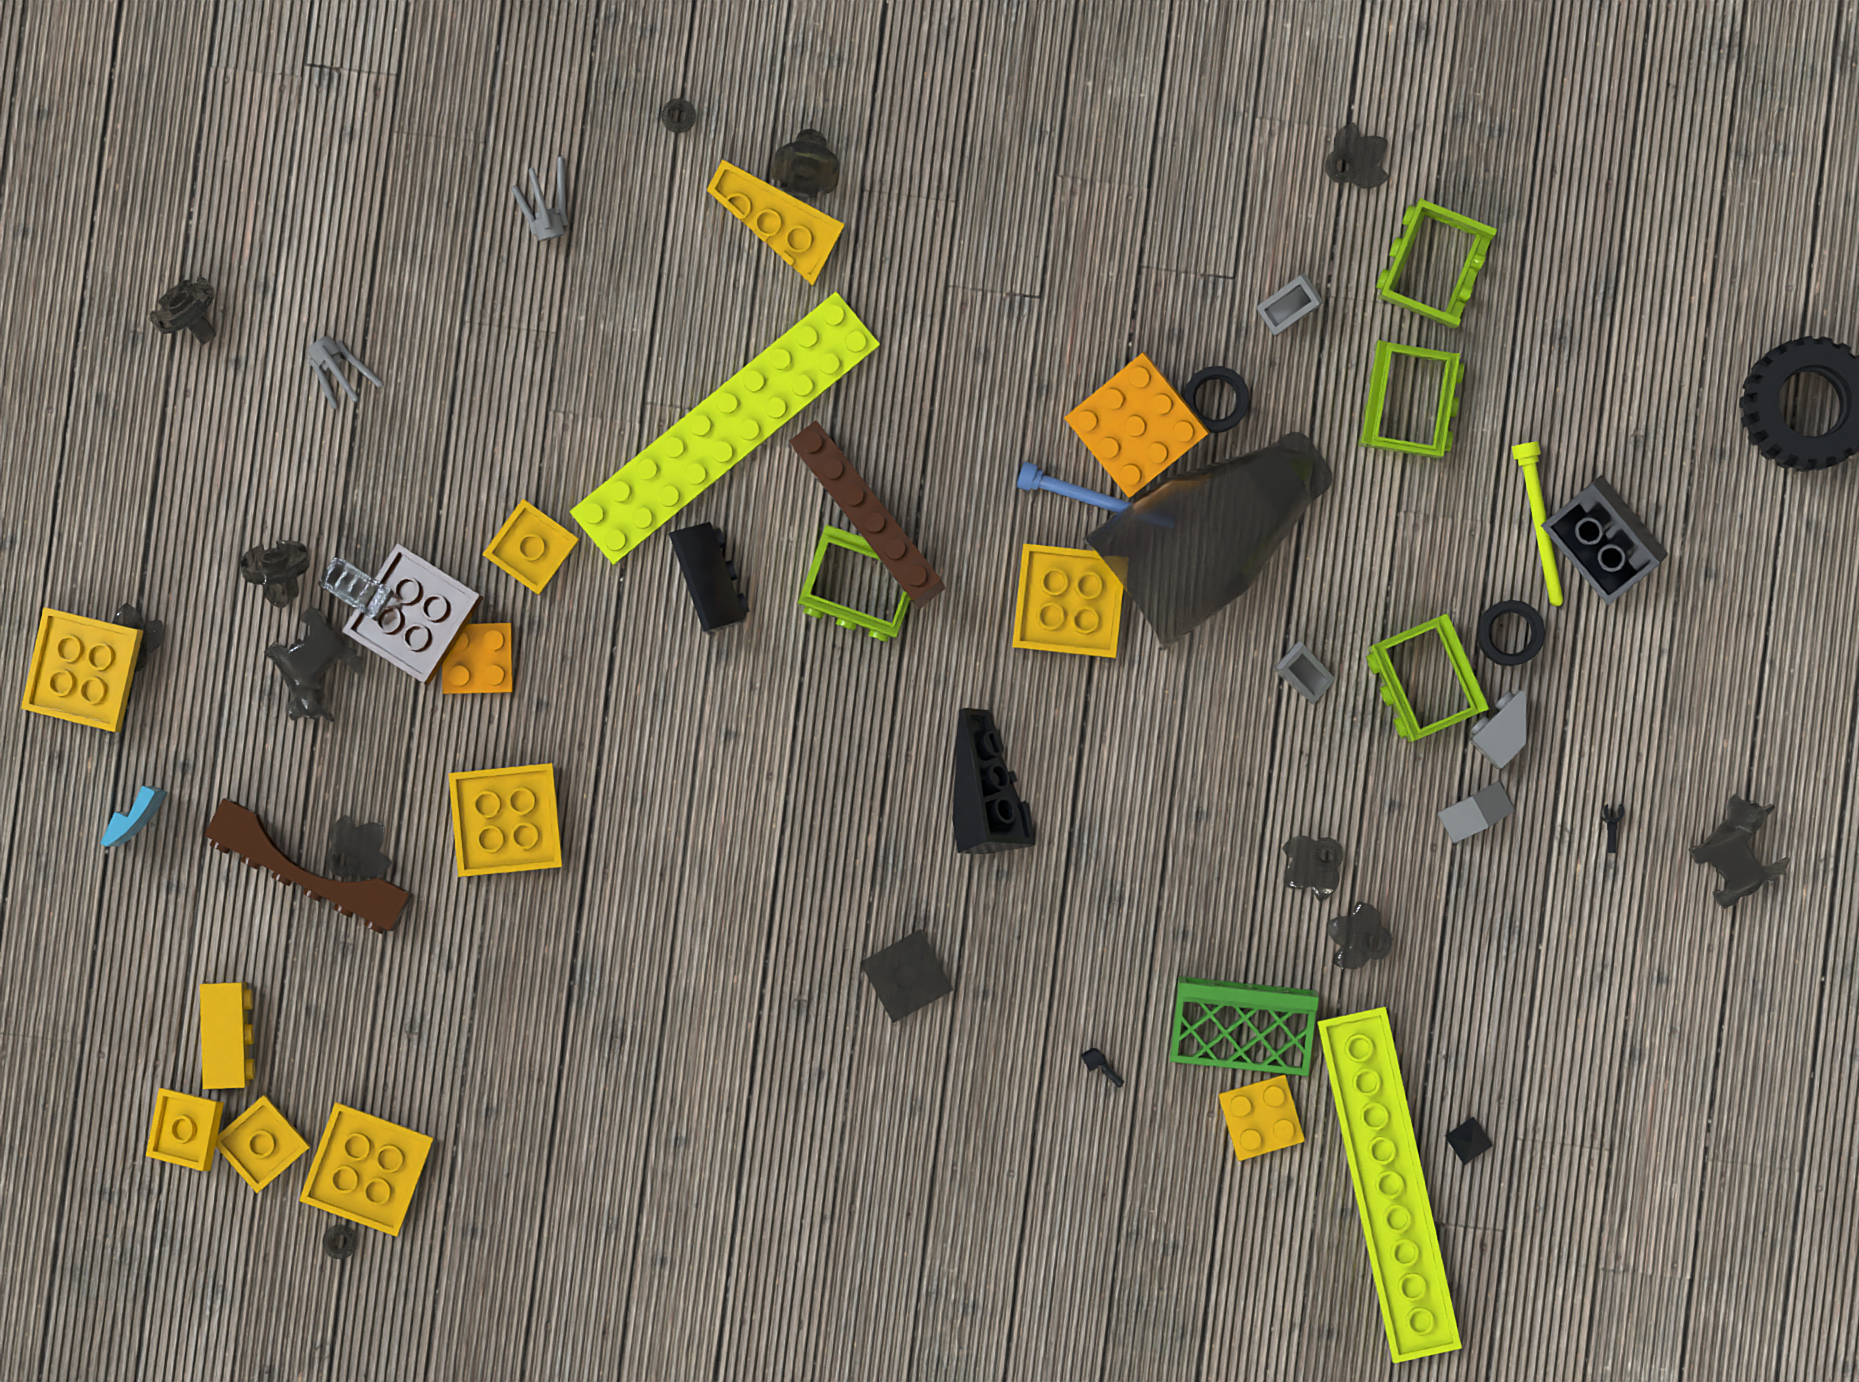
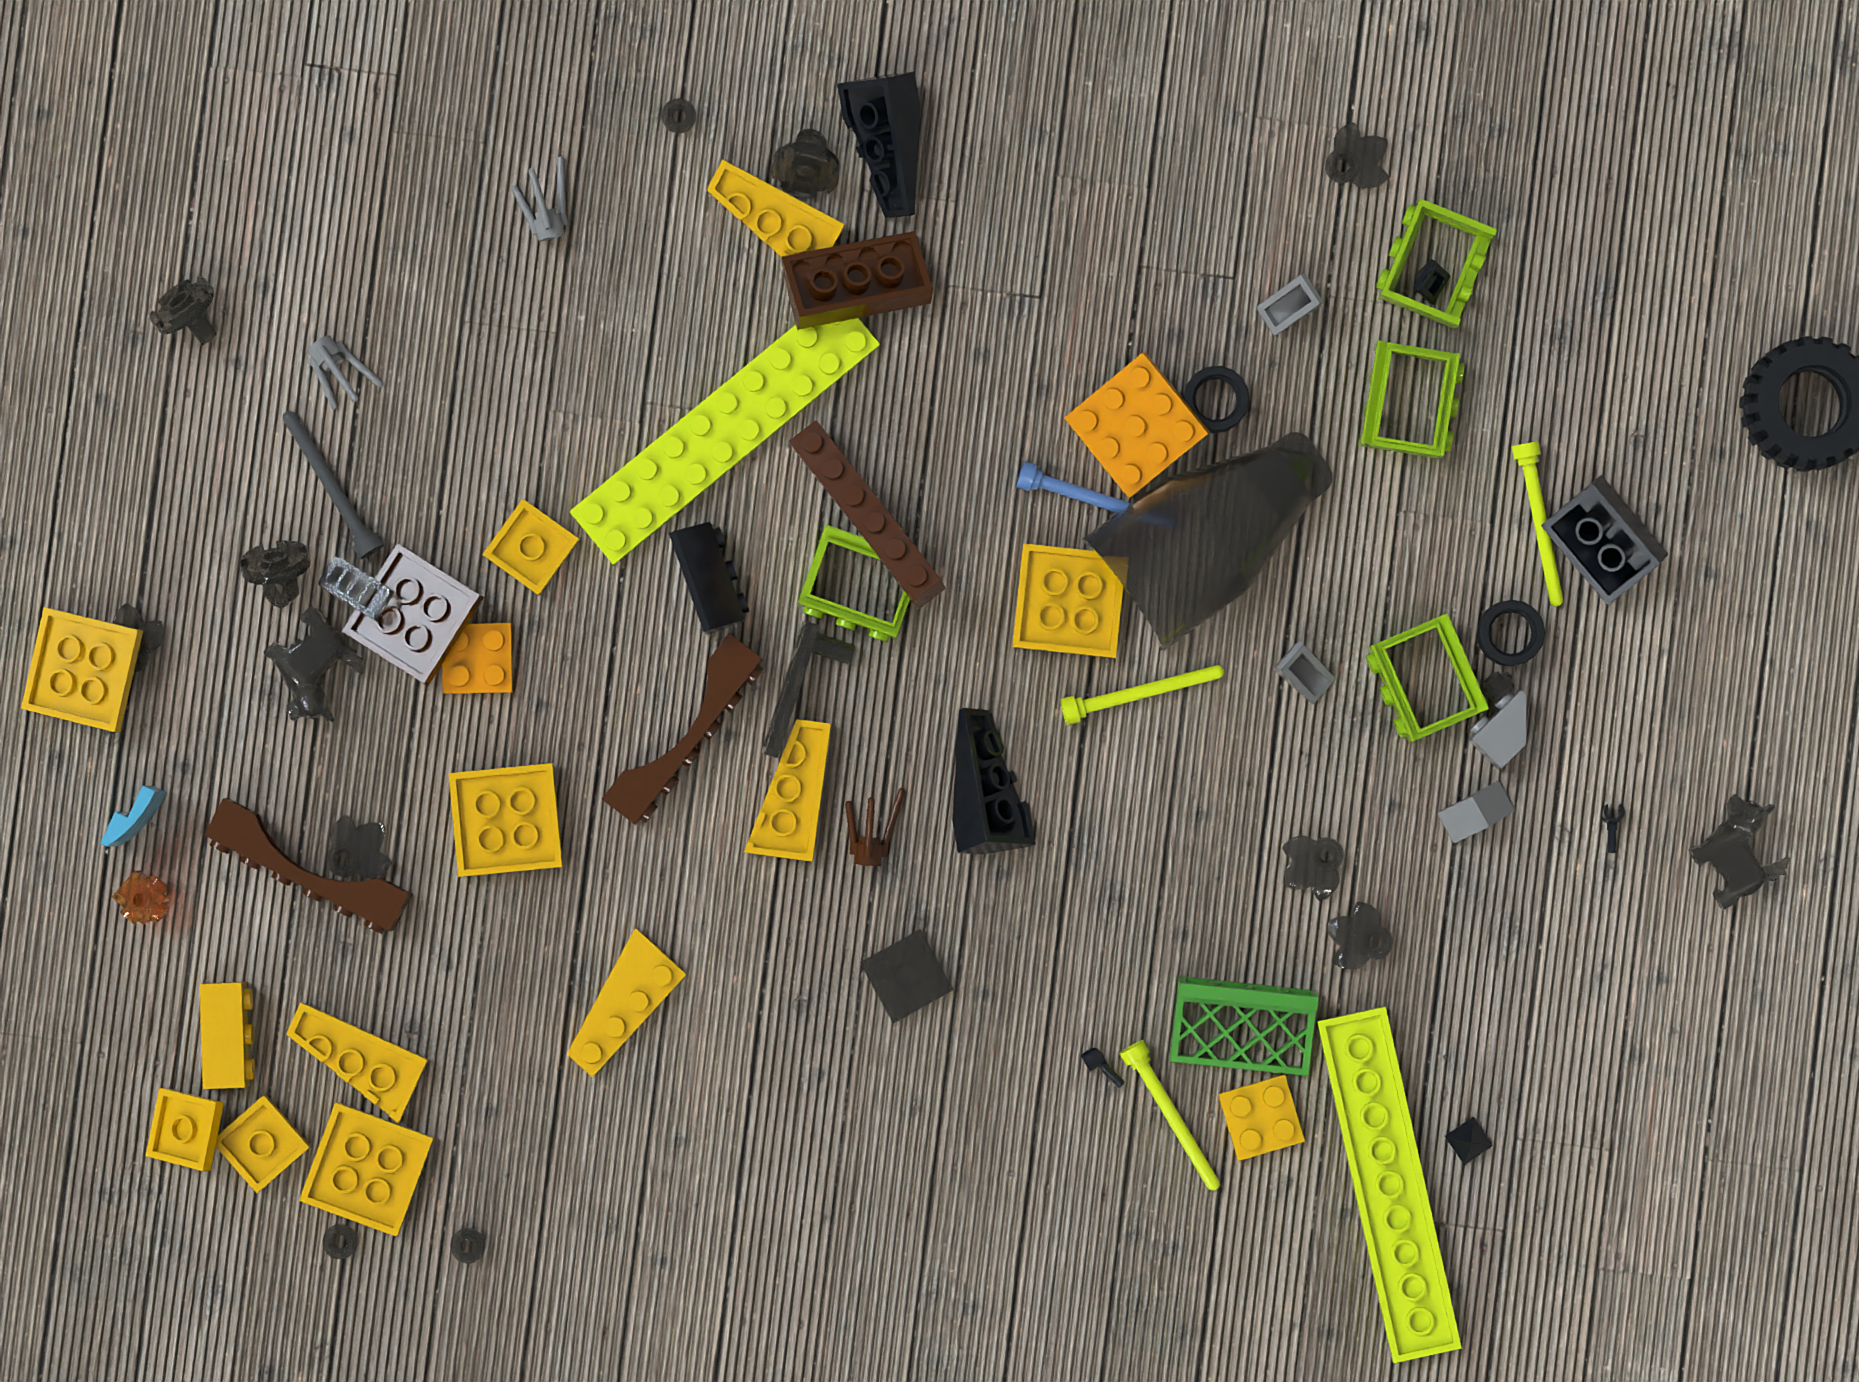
(130, 898): none -> clear orange brick
(365, 541): none -> dark grey piece
(369, 1063): none -> yellow wing
(478, 1241): none -> clear smoke plate
(630, 994): none -> yellow wing
(638, 788): none -> reddish brown arch
(792, 804): none -> yellow wing
(807, 642): none -> clear smoke piece
(856, 280): none -> reddish brown slope
(868, 849): none -> reddish brown plant
(886, 124): none -> black wedge
(1076, 708): none -> neon yellow piece
(1138, 1058): none -> neon yellow piece
(1430, 281): none -> black slope
(1497, 686): none -> clear smoke plate

